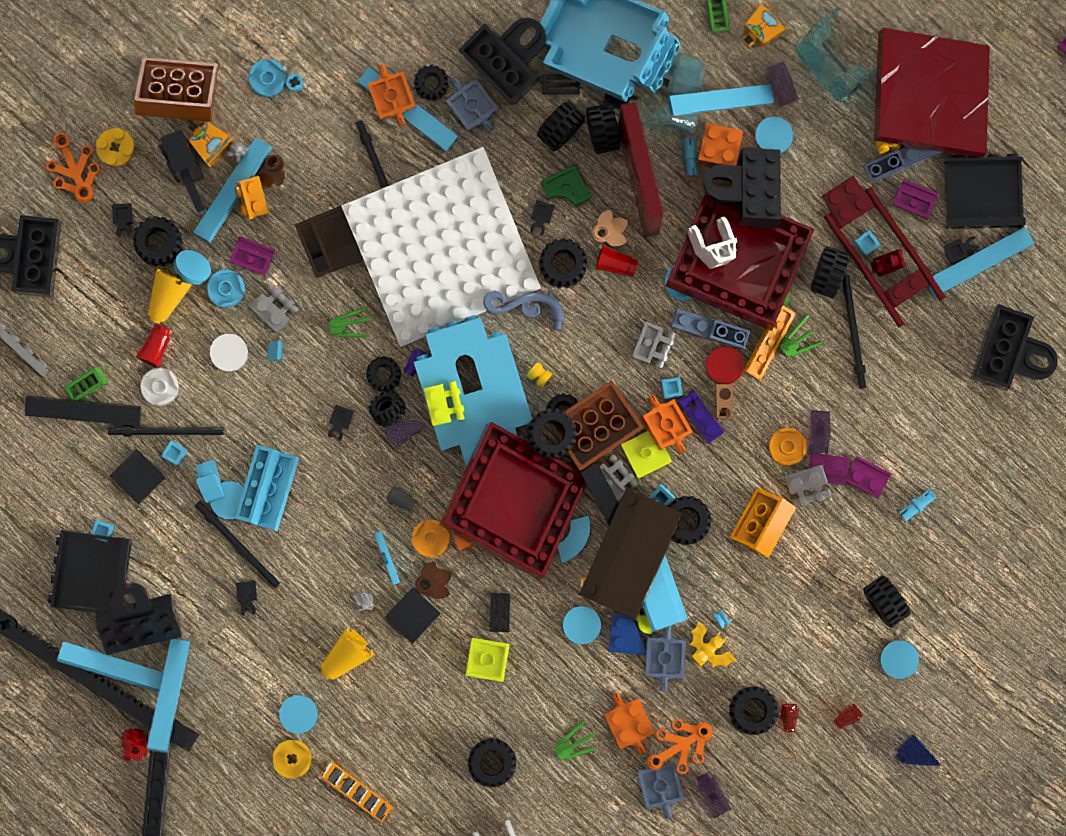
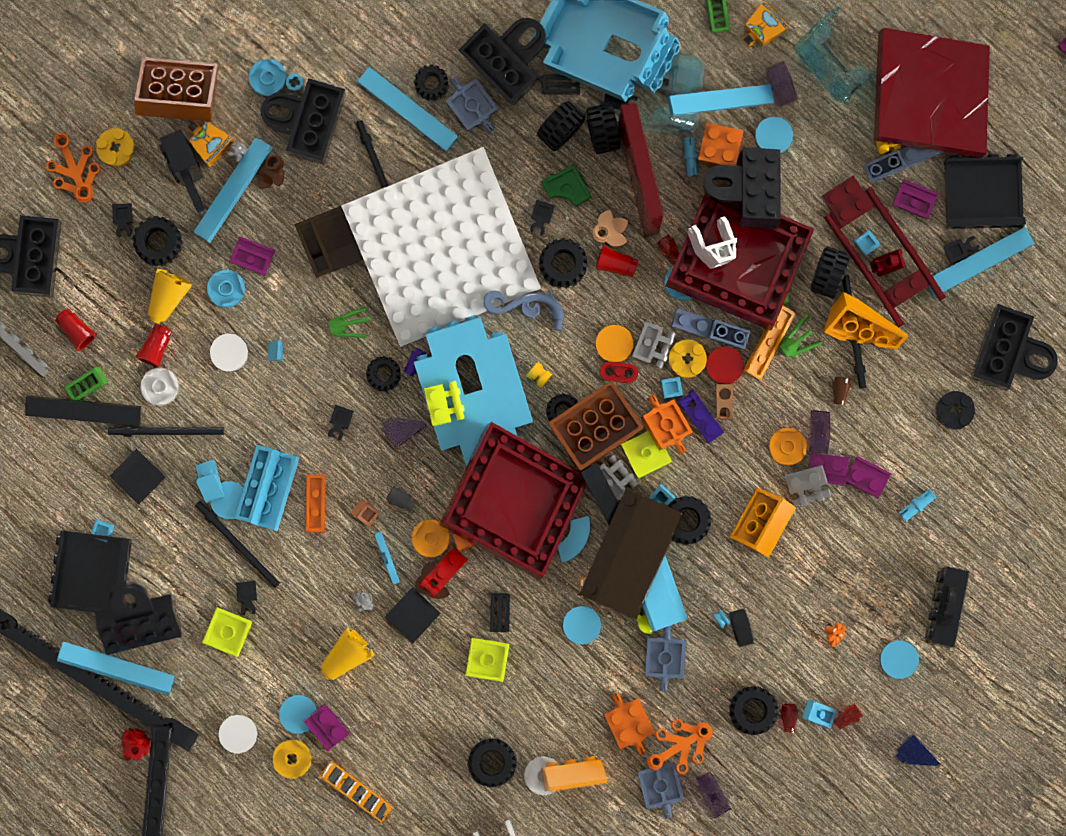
(75, 329): none -> red plant
(168, 695): medium azure tile -> none
(174, 453): medium azure tile -> none
(192, 267): medium azure tile -> none
(227, 632): none -> neon yellow plate
(238, 734): none -> white tile
(251, 197): light orange bracket -> none
(270, 312): light grey plate -> none
(309, 120): none -> black brick
(315, 503): none -> orange tile
(326, 727): none -> magenta plate
(365, 512): none -> nougat slope
(379, 410): black tyre -> none
(391, 95): orange plate -> none
(443, 572): none -> red plate
(533, 775): none -> white tile
(565, 750): bright green plant -> none
(566, 426): black tyre -> none
(573, 774): none -> light orange slope
(614, 343): none -> light orange tile
(618, 372): none -> red plate
(625, 636): blue wing -> none
(668, 247): none -> clear red cone
(680, 350): none -> yellow plate
(706, 651): yellow animal -> none
(741, 627): none -> black tyre
(819, 714): none -> medium azure slope
(835, 633): none -> orange plant
(840, 389): none -> reddish brown cone
(858, 322): none -> light orange wedge
(886, 601): black tyre -> none
(947, 607): none -> black brick
(964, 403): none -> black plate

